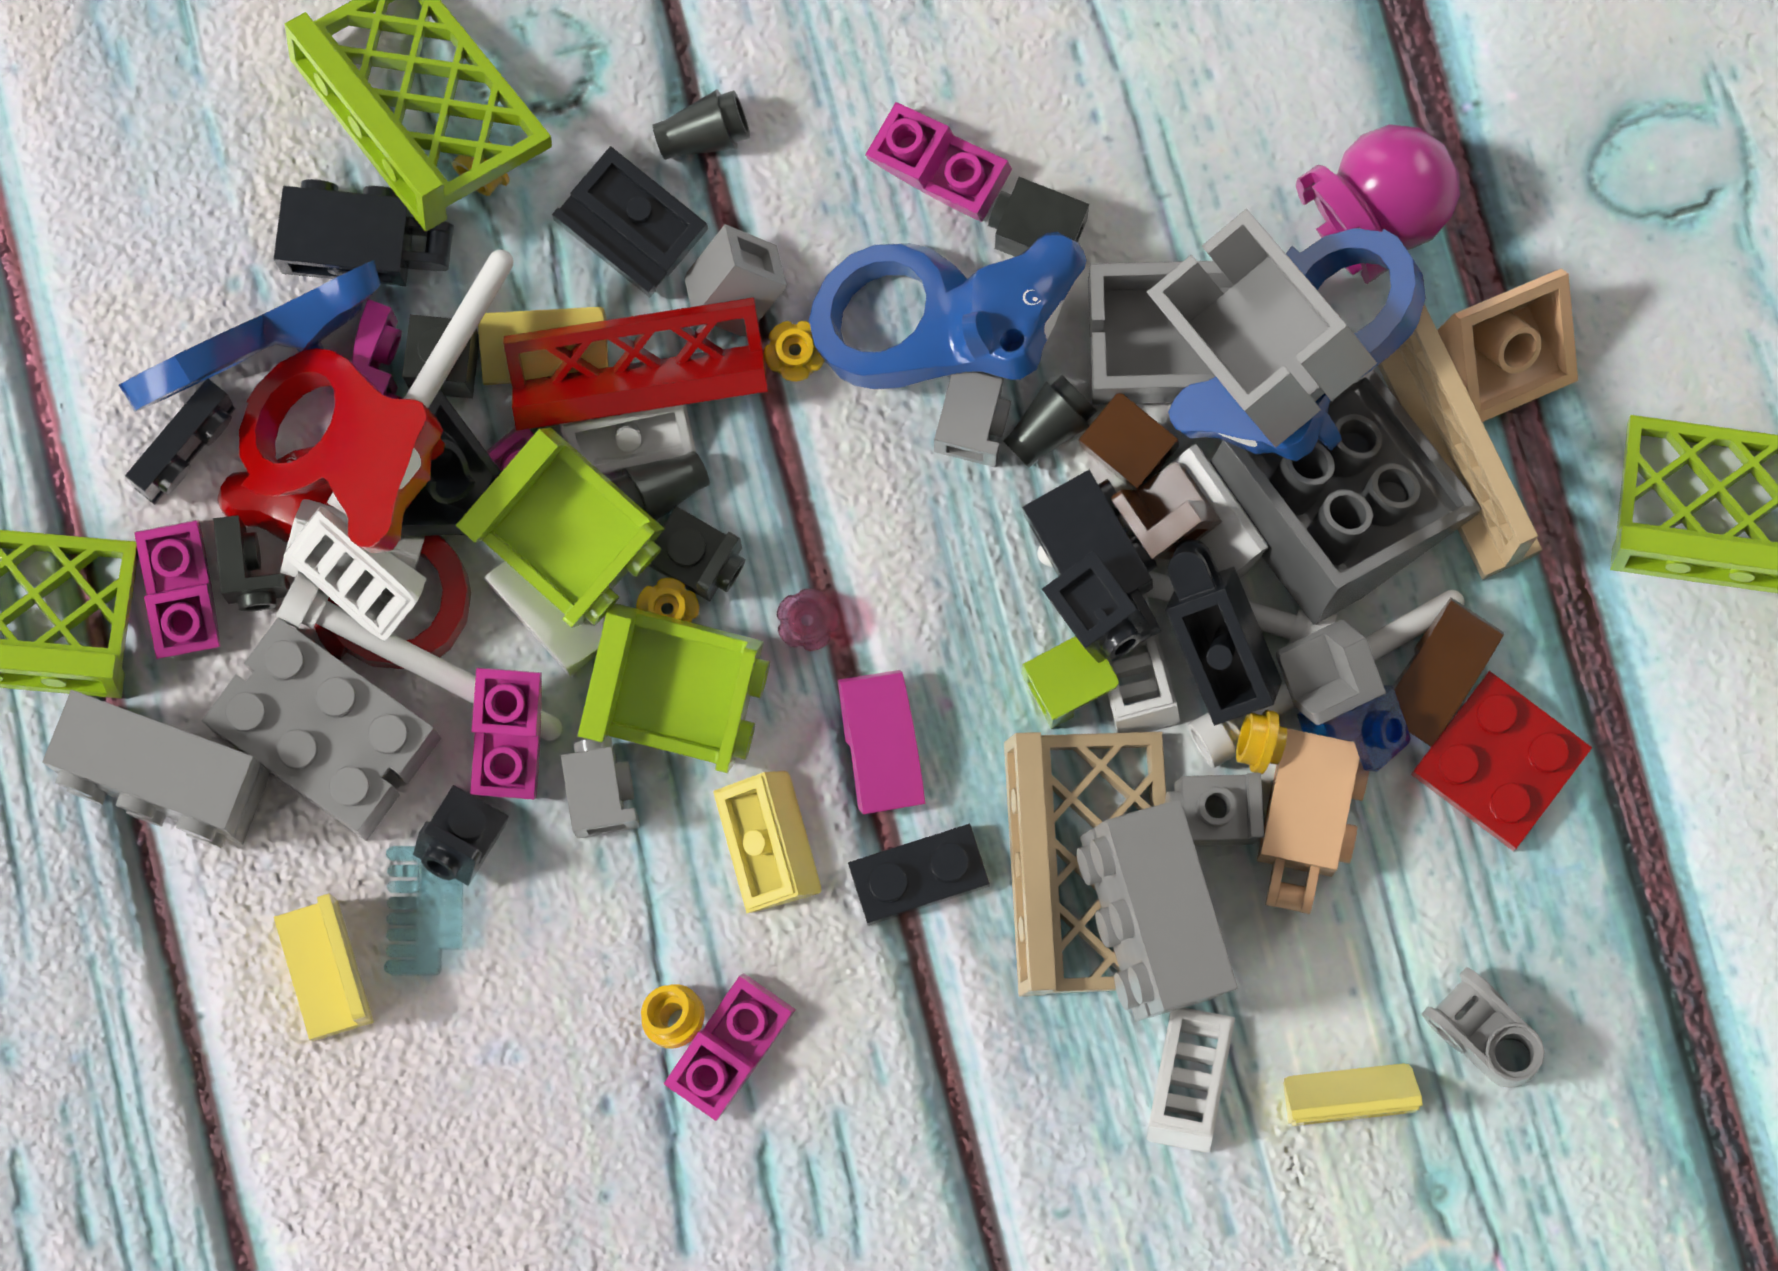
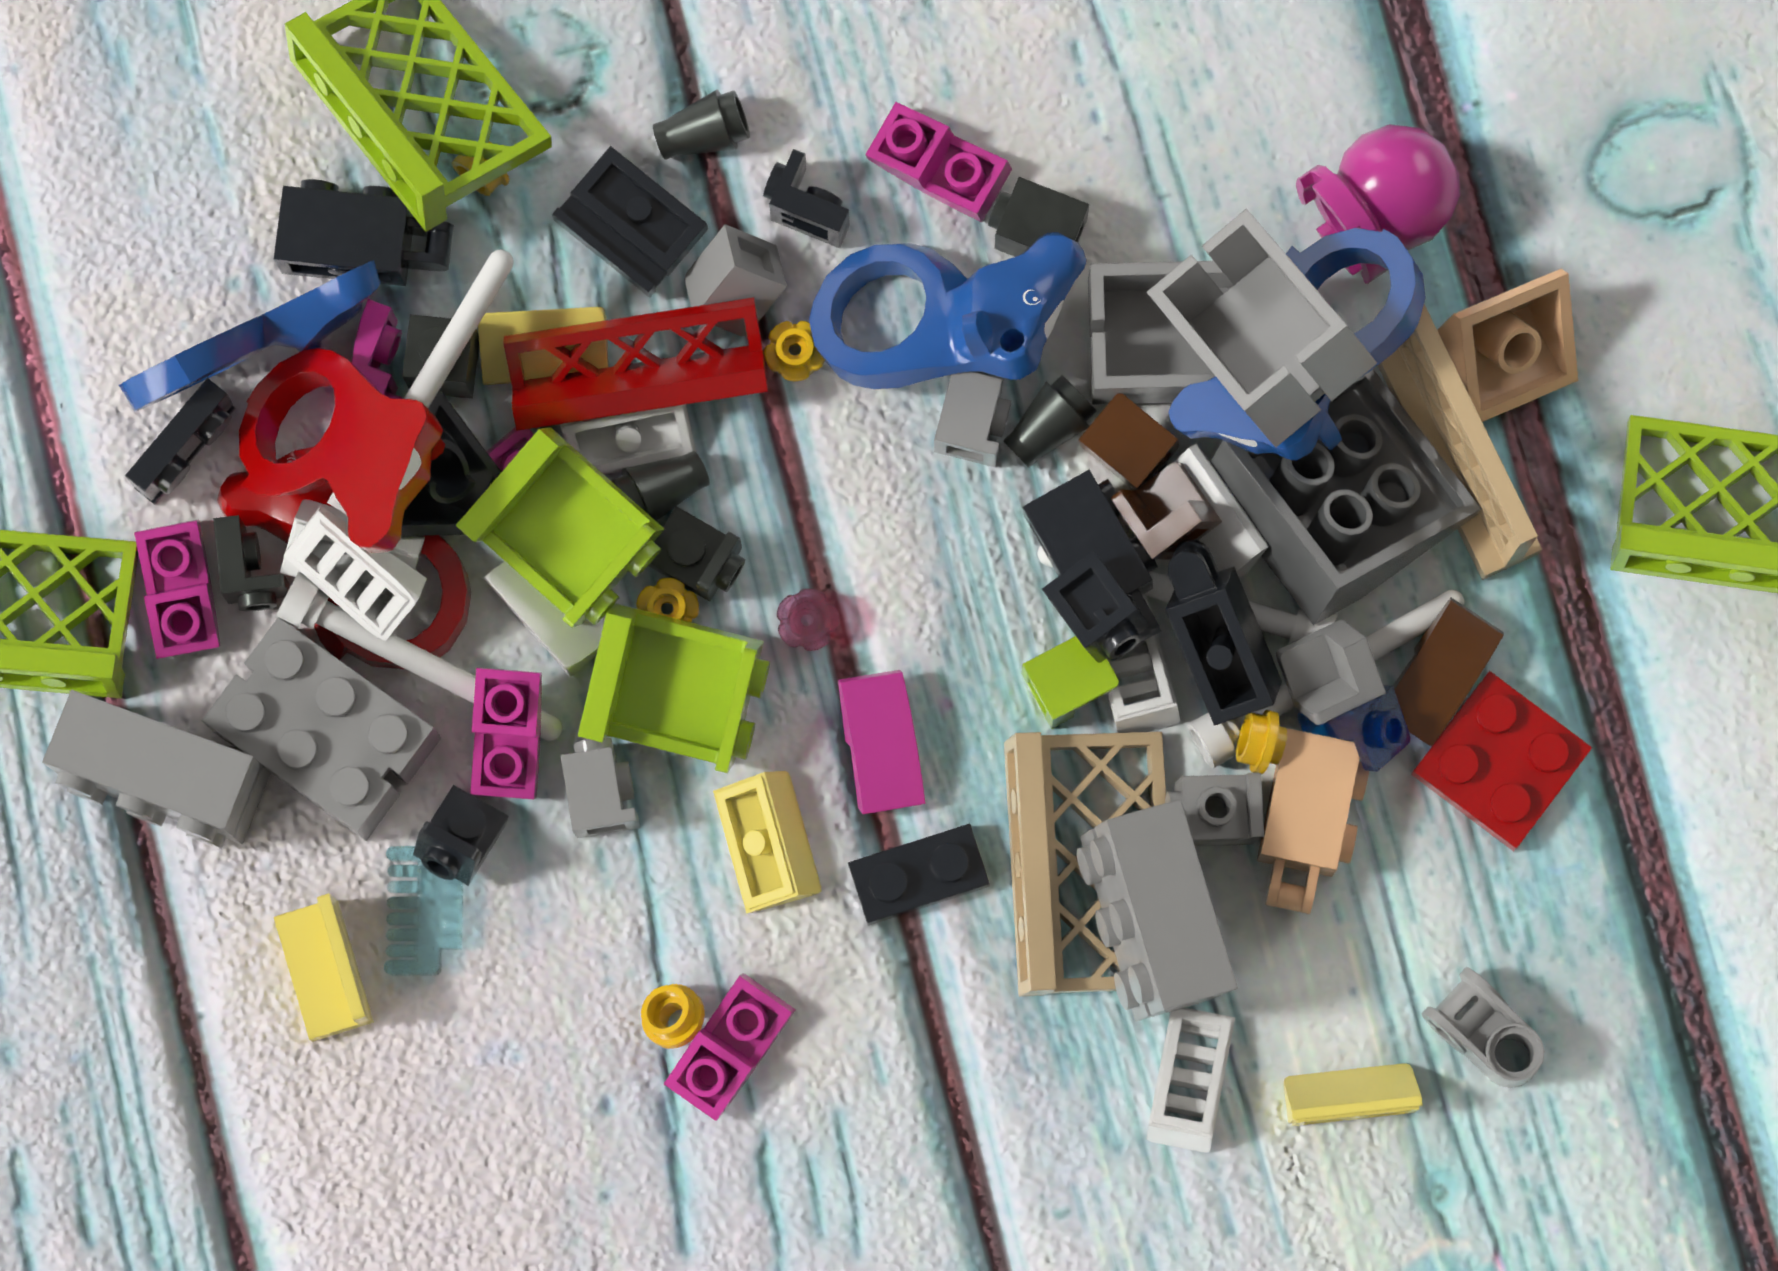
(809, 212): none -> black bracket

